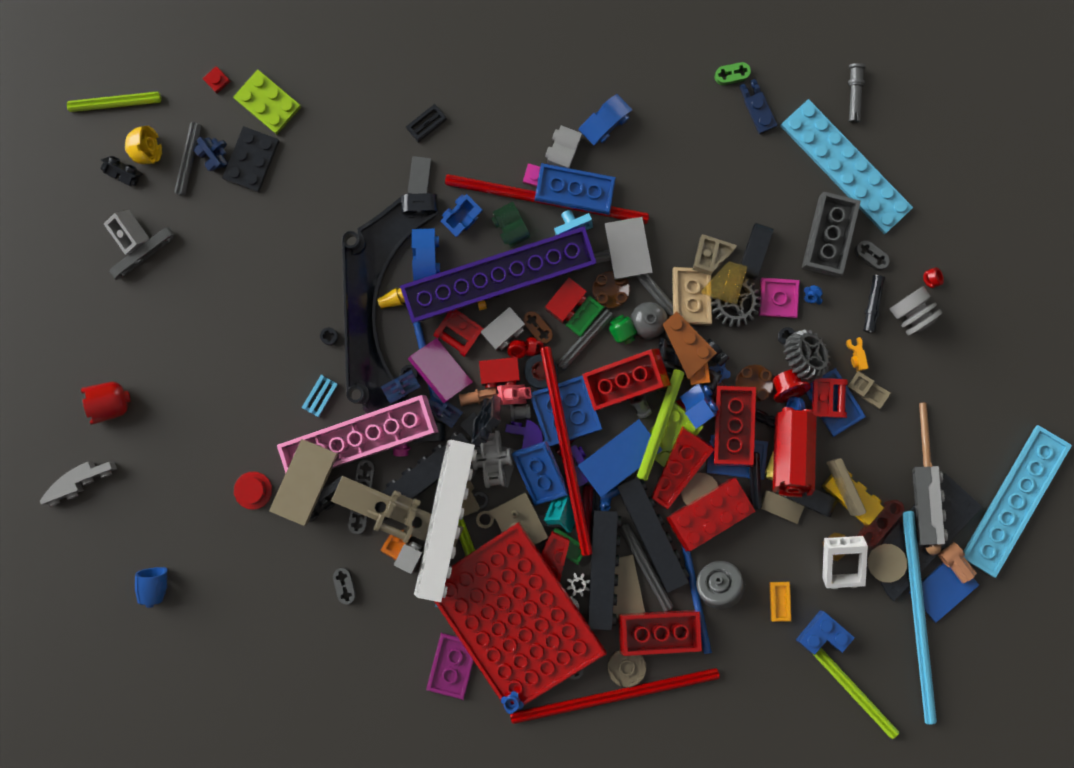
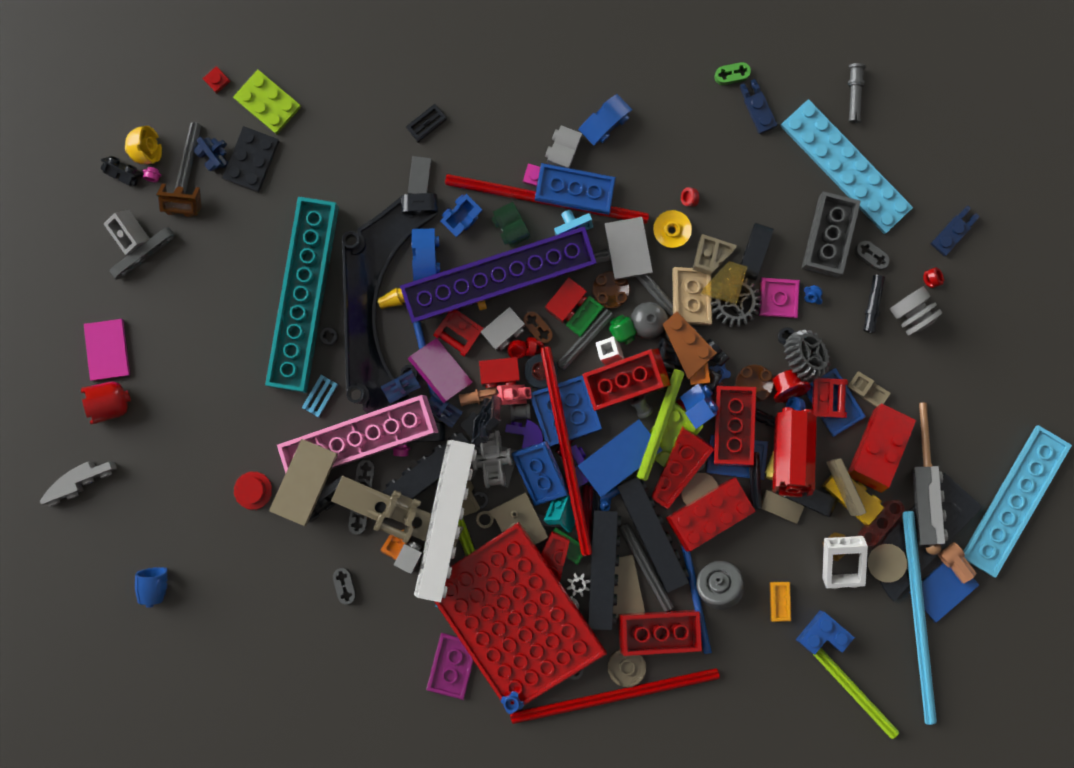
(106, 349): none -> dark pink tile
(114, 101): lime axle -> none
(151, 174): none -> dark pink plate
(179, 202): none -> reddish brown window
(302, 295): none -> teal brick
(609, 351): none -> white brick
(677, 221): none -> yellow dish
(690, 197): none -> red tile
(859, 358): light orange plate -> none
(881, 448): none -> red brick
(953, 232): none -> dark blue hinge

